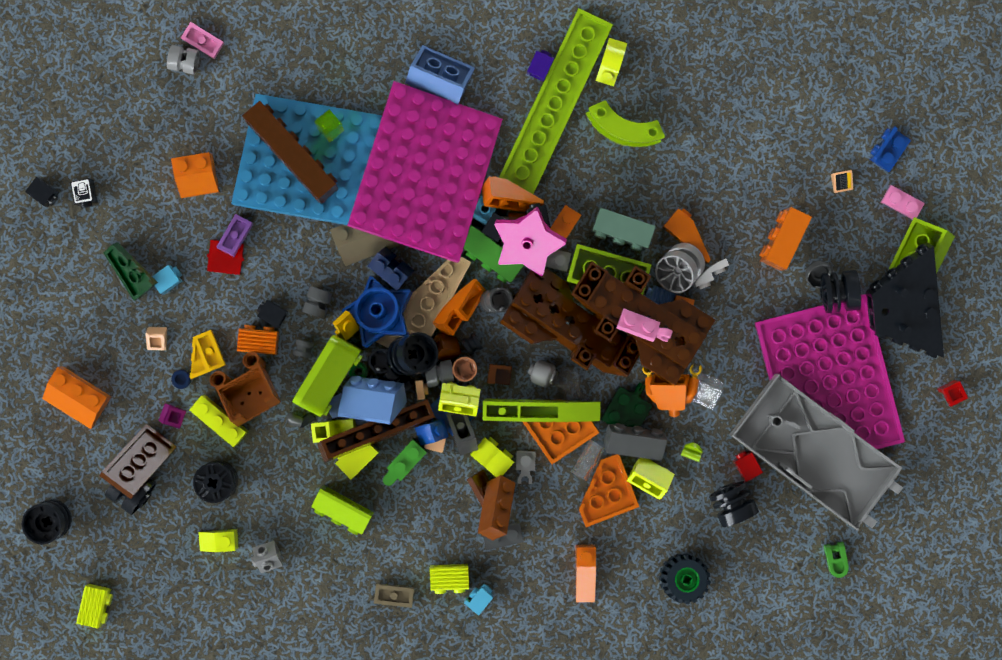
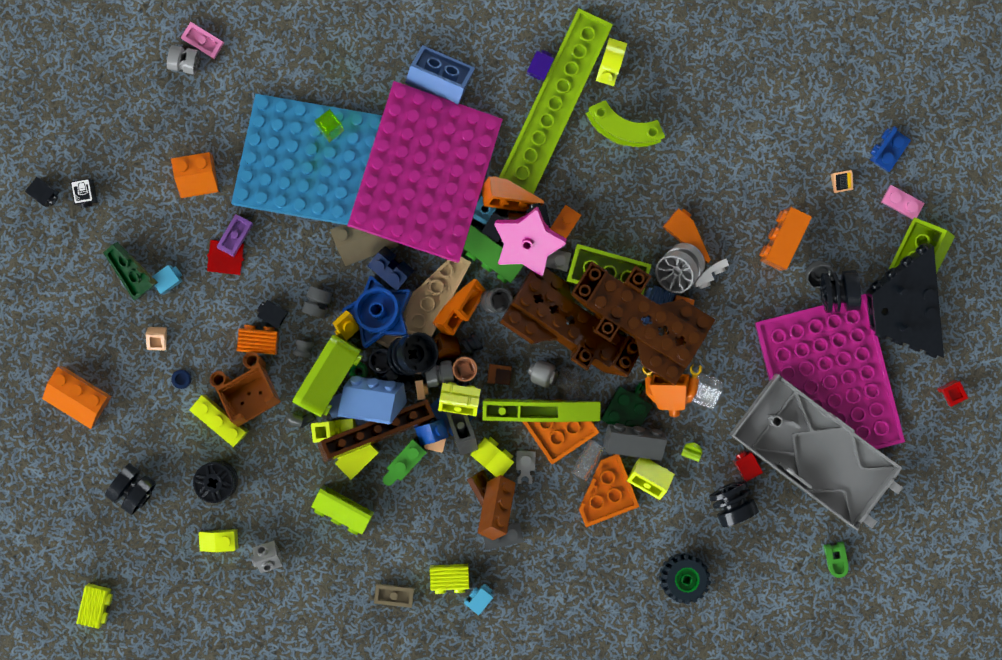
(37, 526): black wheel -> none
(138, 461): plate -> none
(172, 416): magenta slope -> none
(205, 354): yellow wing -> none
(290, 152): reddish brown brick -> none
(585, 573): slope -> none
(622, 229): sand green brick -> none
(642, 326): bright pink plate -> none

